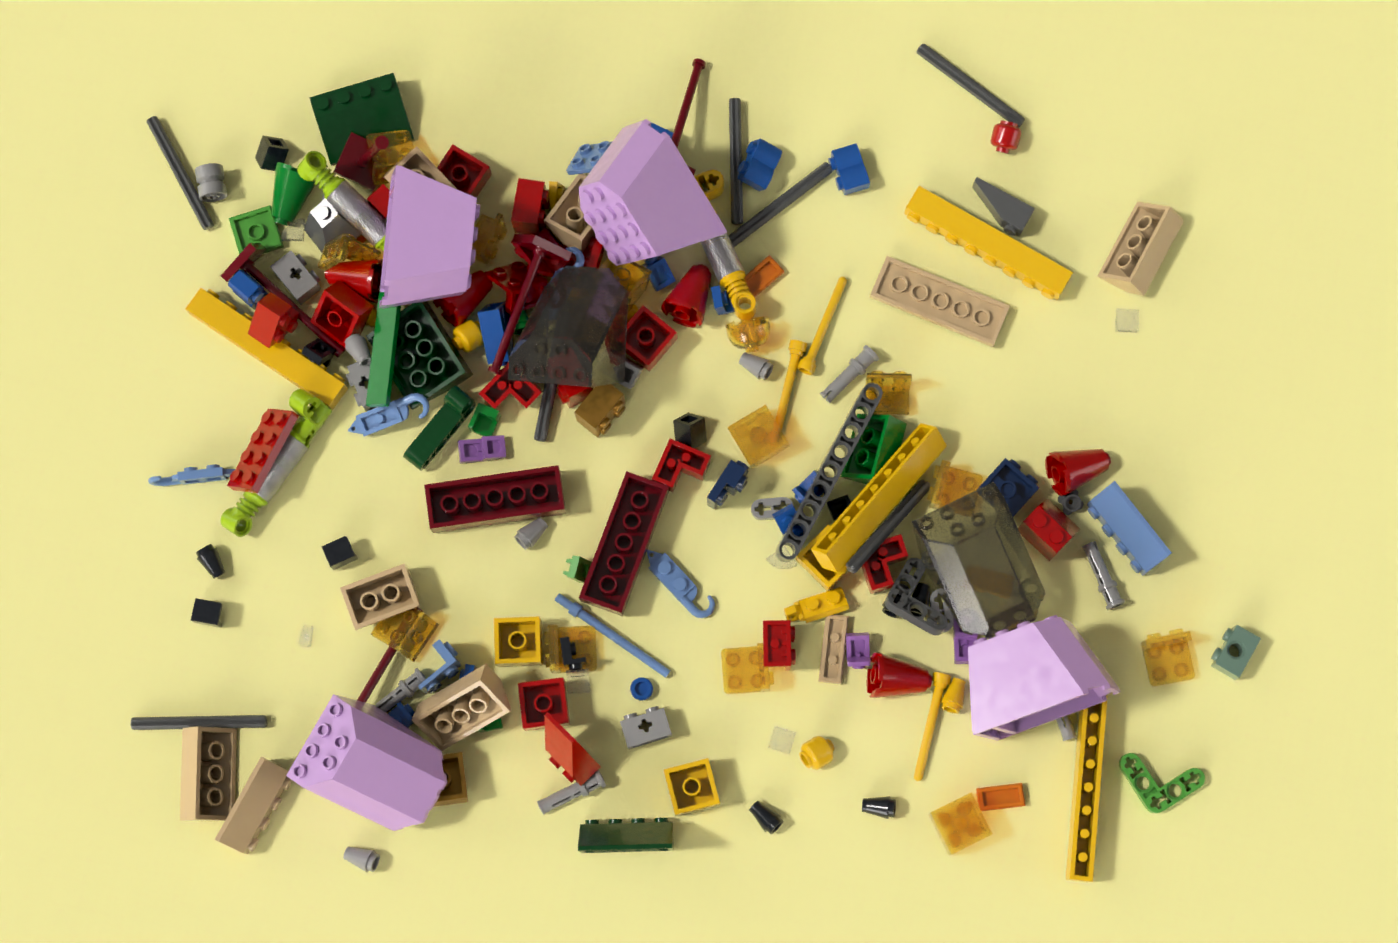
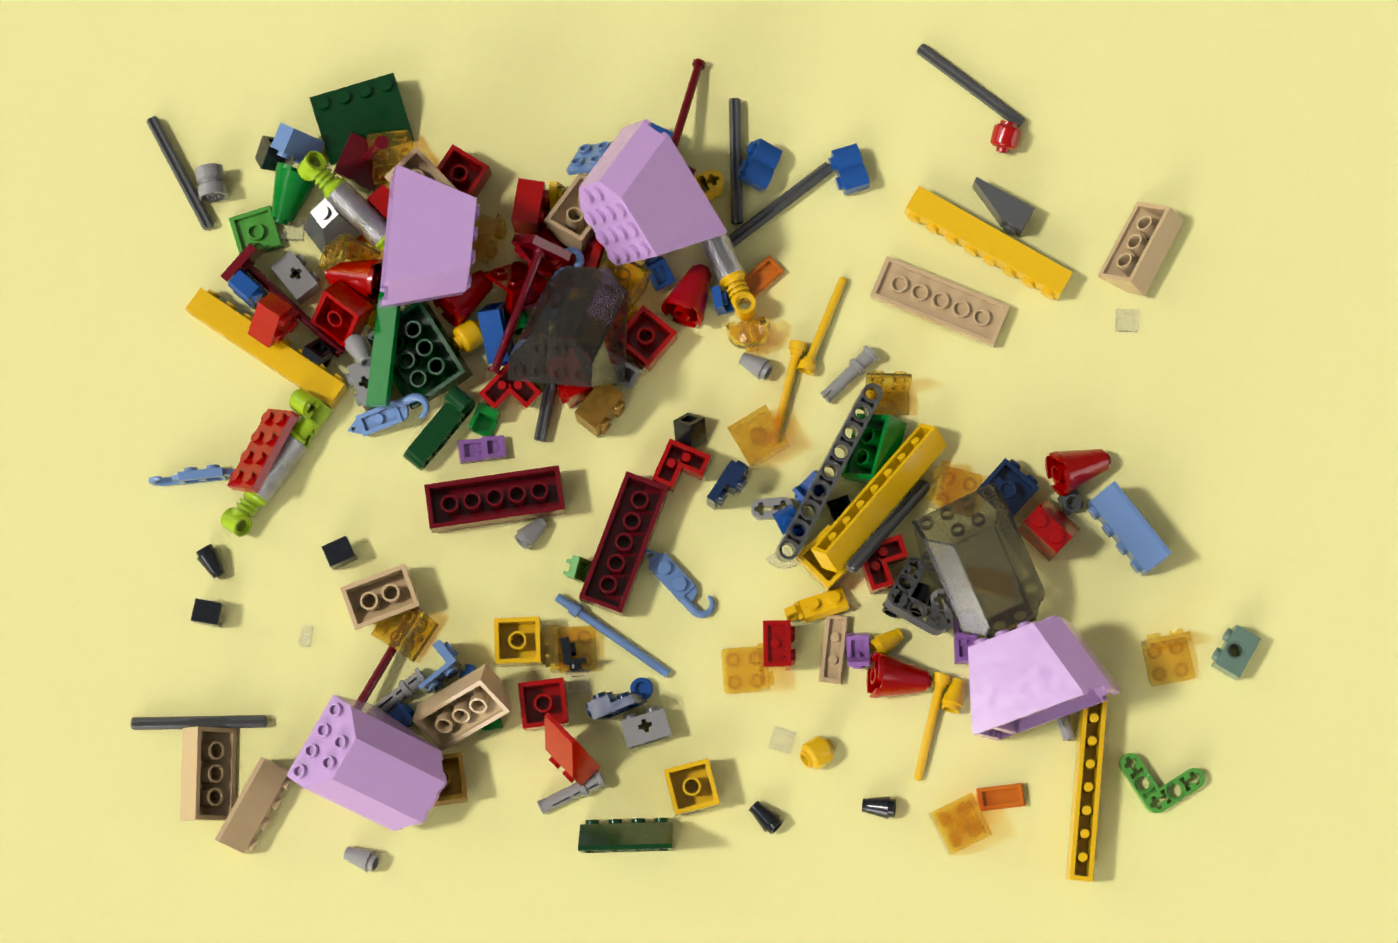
(295, 143): none -> medium blue brick
(609, 705): none -> plate
(886, 641): none -> yellow cone
(1106, 584): light grey pin -> none

